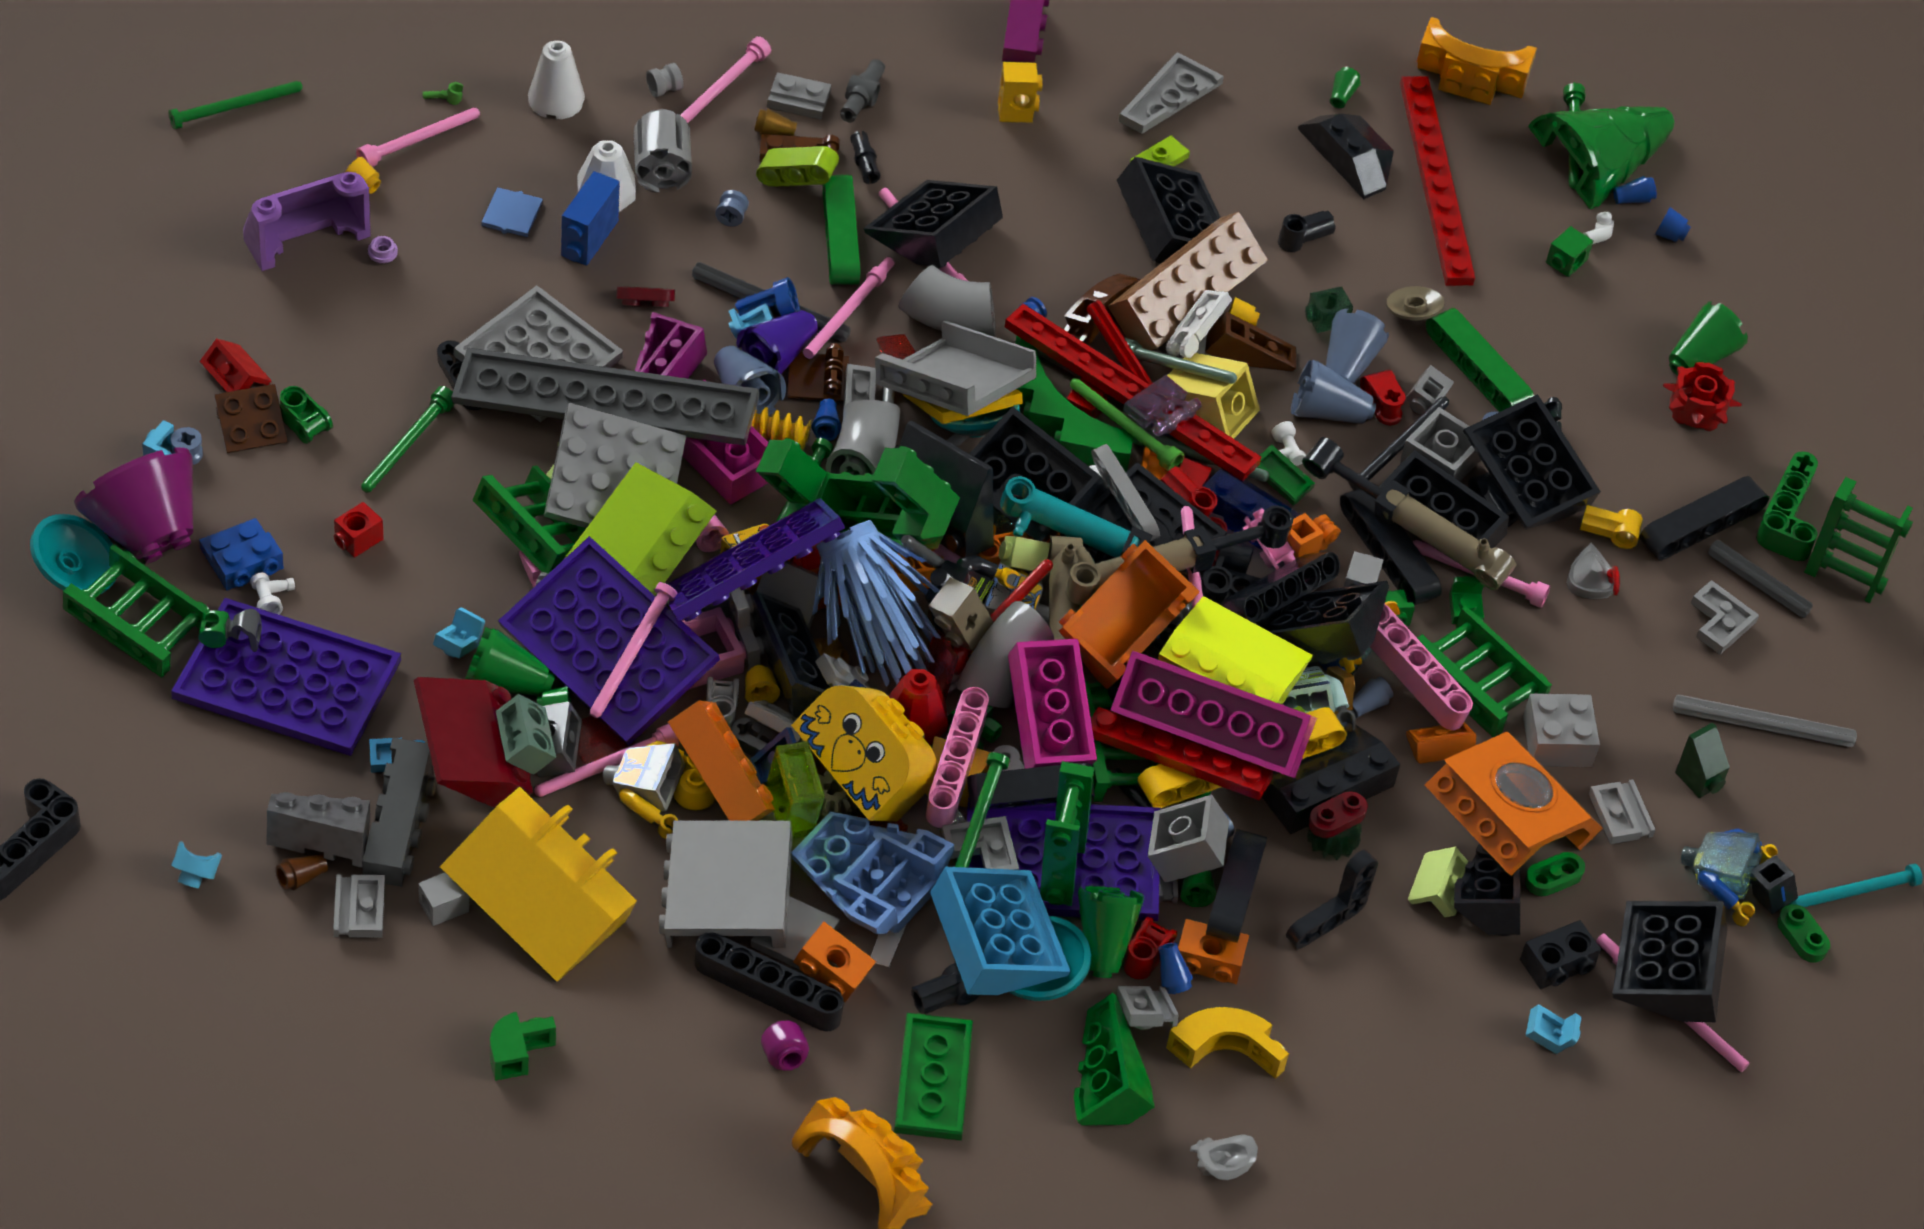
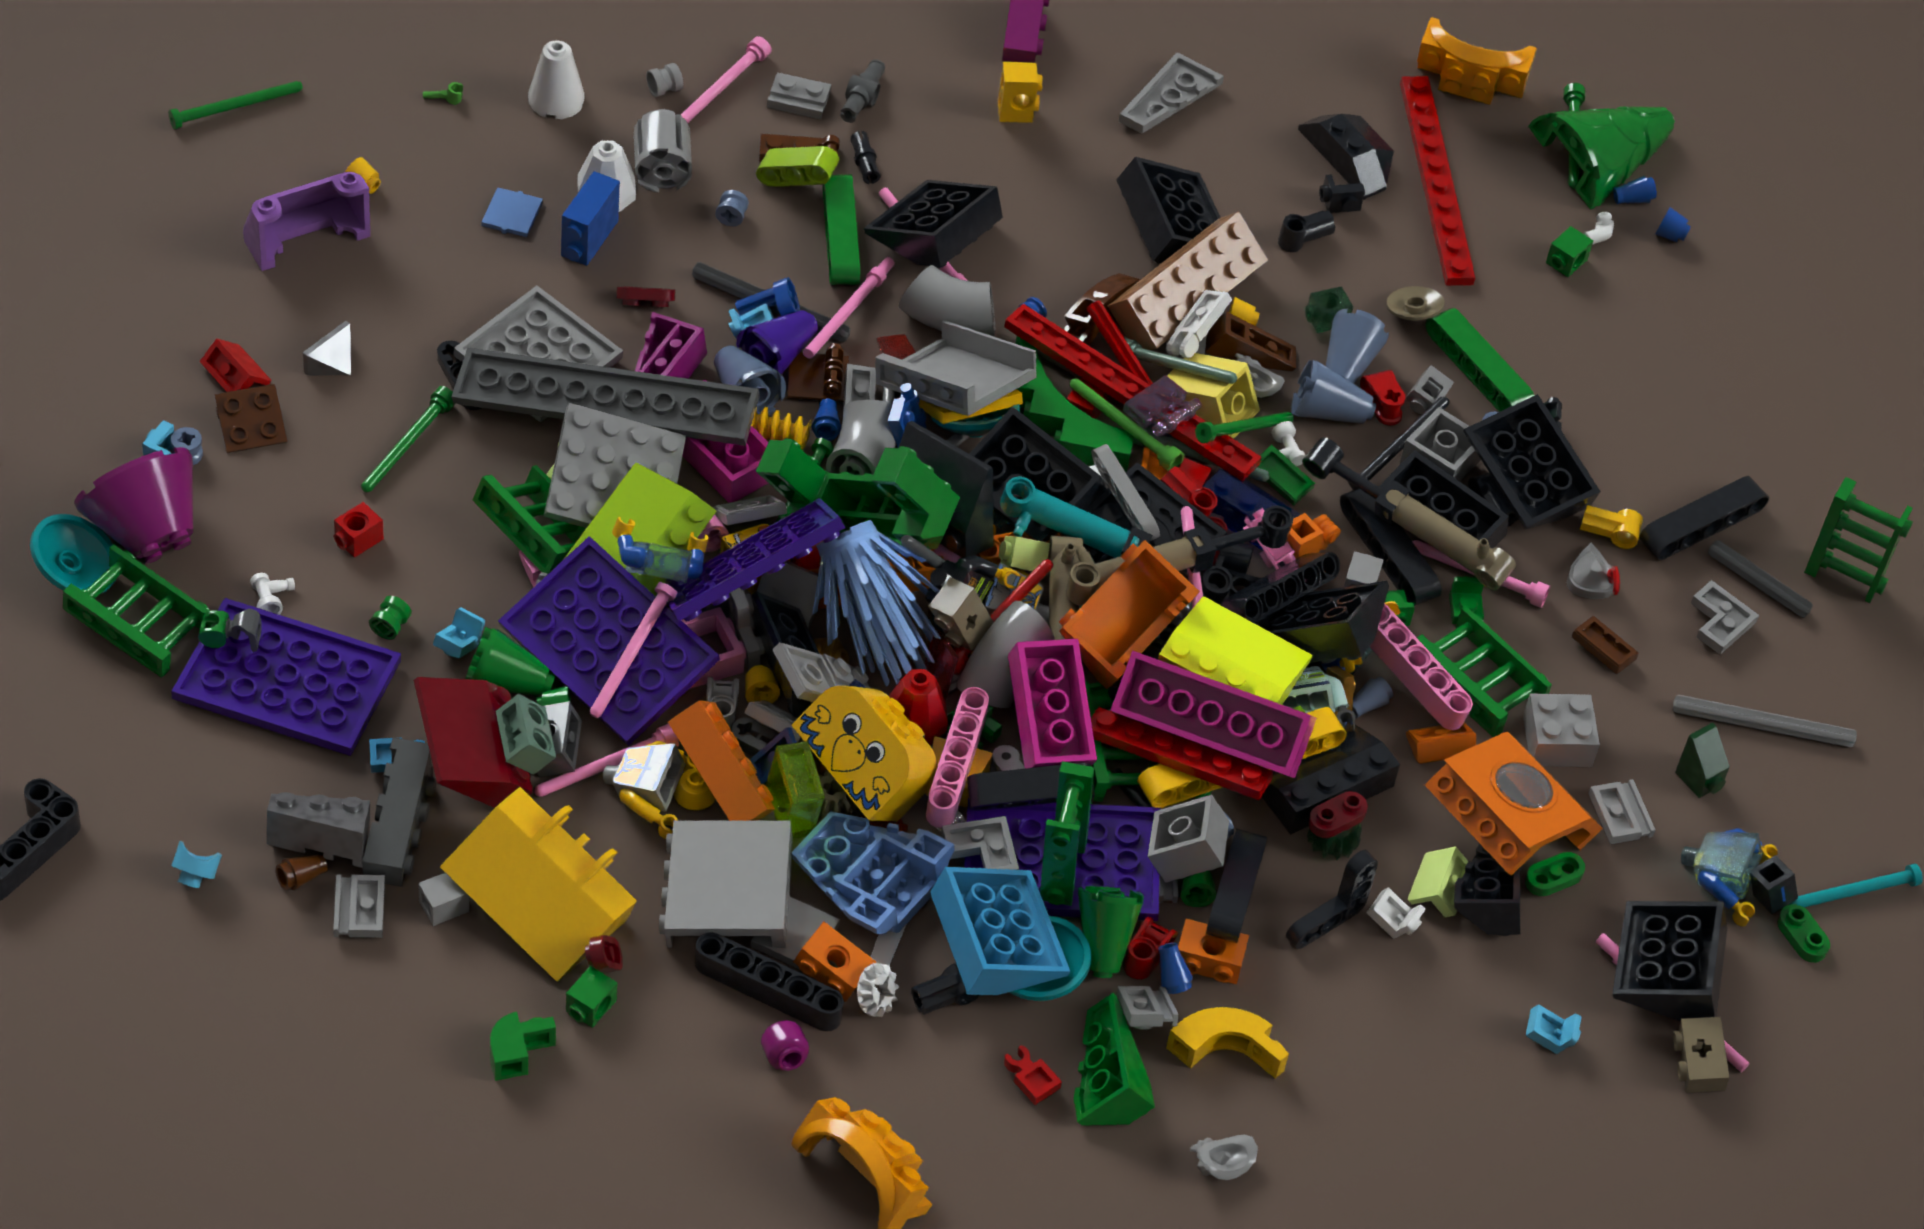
(241, 553): blue plate -> none
(303, 414): green piece -> none
(330, 354): none -> slope
(373, 153): bright pink piece -> none
(382, 249): lavender plate -> none
(391, 616): none -> green wheel
(591, 997): none -> green brick
(597, 740): clear red piece -> none
(604, 953): none -> dark red plate
(660, 560): none -> torso
(750, 509): none -> light grey tile
(773, 123): pearl gold cone -> none
(805, 671): none -> light grey tile
(869, 997): none -> white gear
(905, 410): none -> blue plate
(933, 1076): green tile -> none
(997, 763): green bar -> none
(1033, 1079): none -> red plate
(1166, 151): lime plate -> none
(1207, 432): none -> green bar
(1264, 381): none -> light grey hat
(1341, 197): none -> black bracket
(1344, 86): green cone -> none
(1394, 914): none -> white bracket
(1559, 950): black brick -> none
(1605, 645): none -> reddish brown plate
(1701, 396): red brick -> none
(1706, 1037): none -> dark tan brick
(1708, 338): green cone -> none
(1779, 527): green beam -> none

